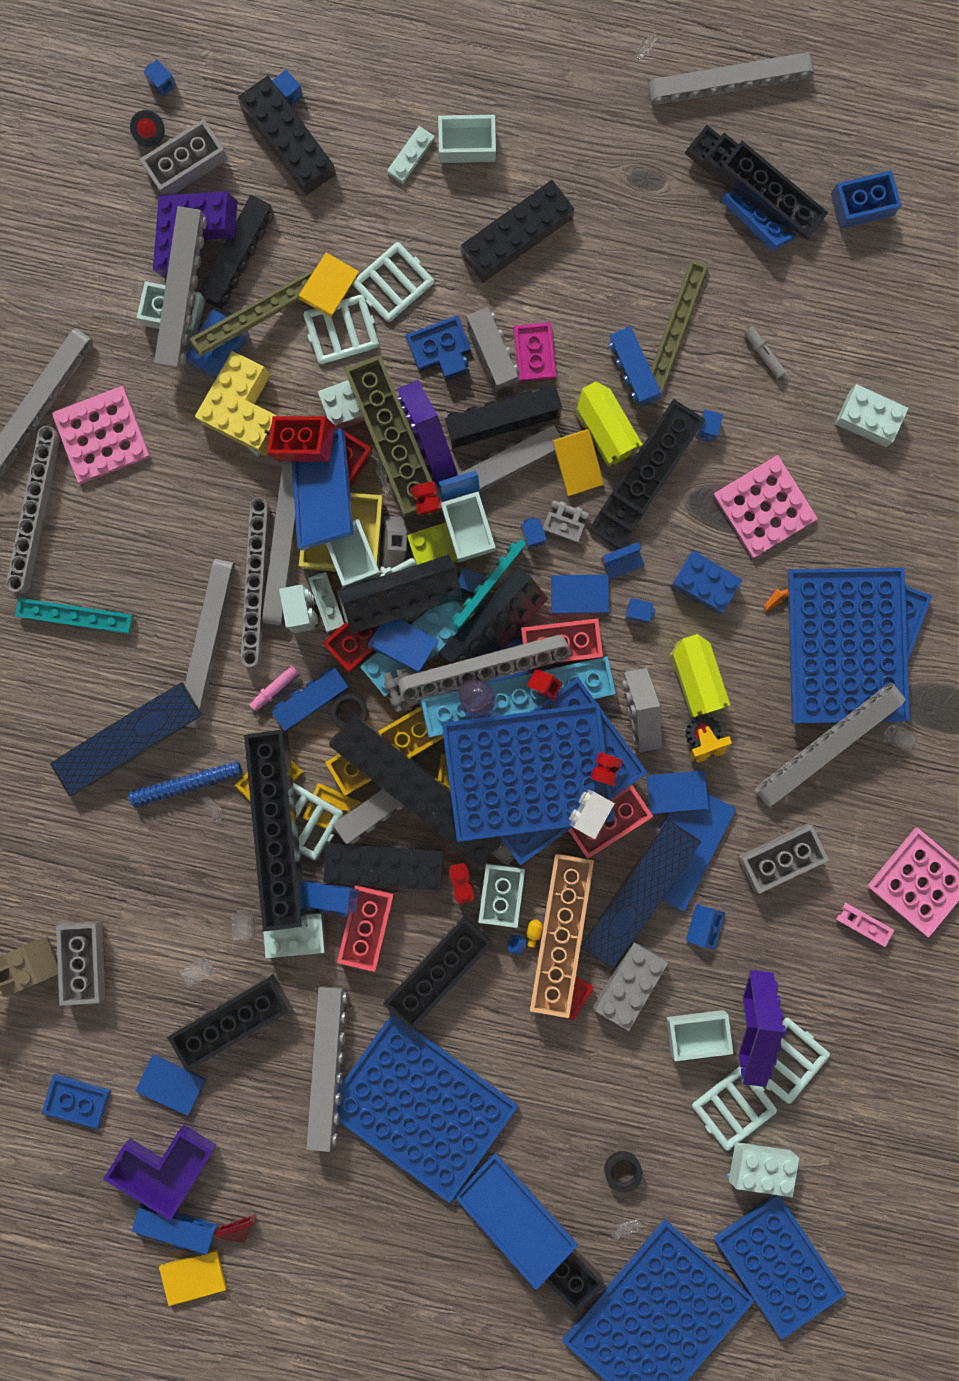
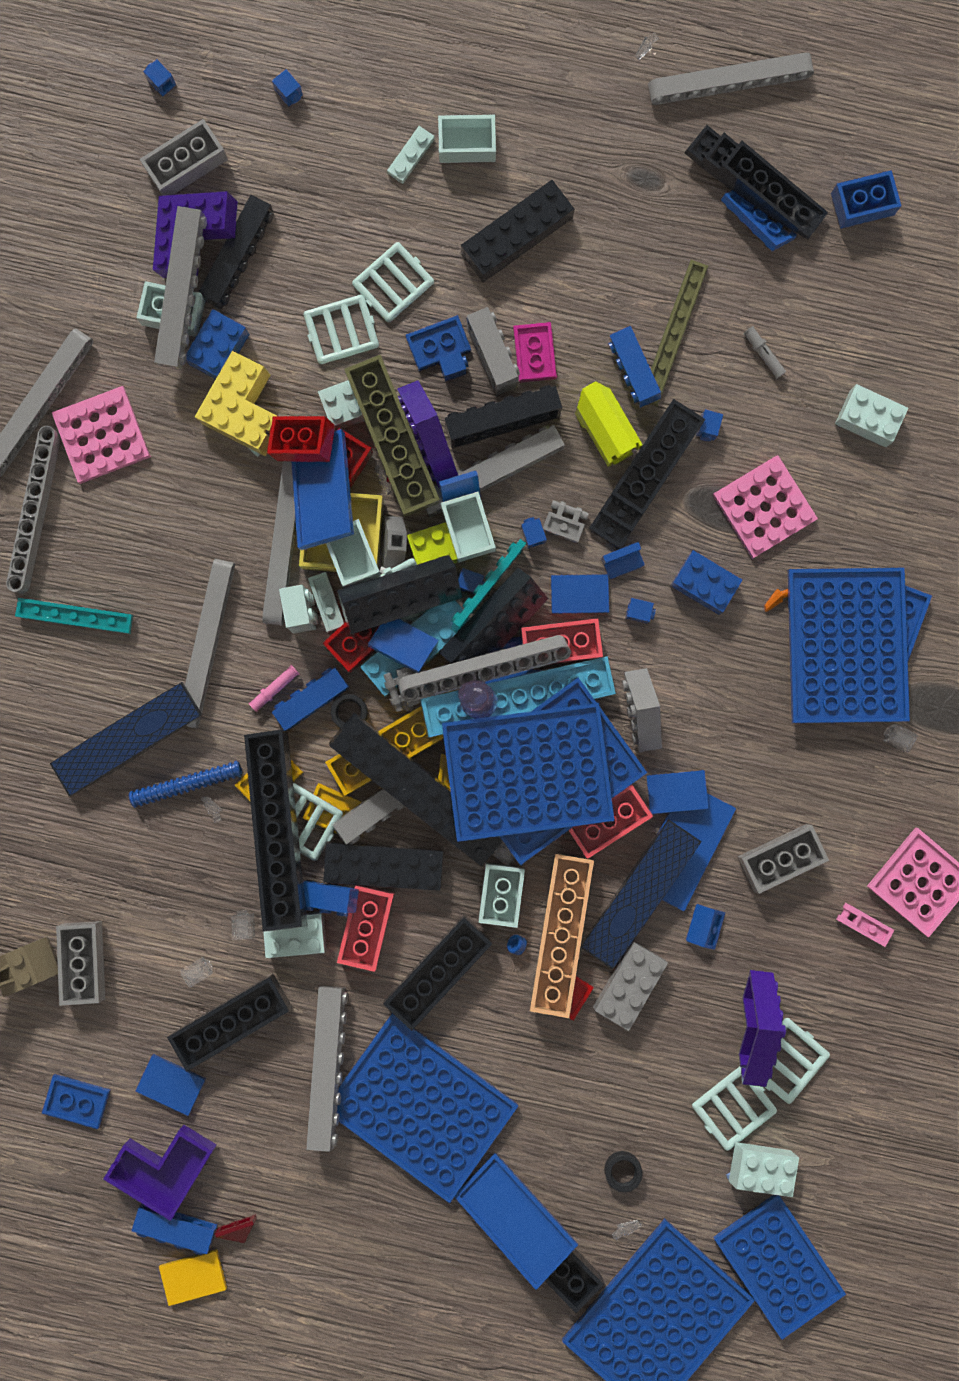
(147, 128): black wheel -> none
(249, 316): olive tile -> none
(251, 574): light grey beam -> none
(287, 135): black brick -> none
(328, 285): yellow tile -> none
(426, 498): red wheel -> none
(460, 878): red brick -> none
(534, 932): yellow cylinder -> none
(544, 684): red brick -> none
(578, 462): yellow tile -> none
(591, 813): white brick -> none
(606, 769): red wheel -> none
(699, 675): neon yellow brick -> none
(699, 1035): light aqua piece -> none
(704, 736): plate -> none
(830, 744): light grey beam -> none

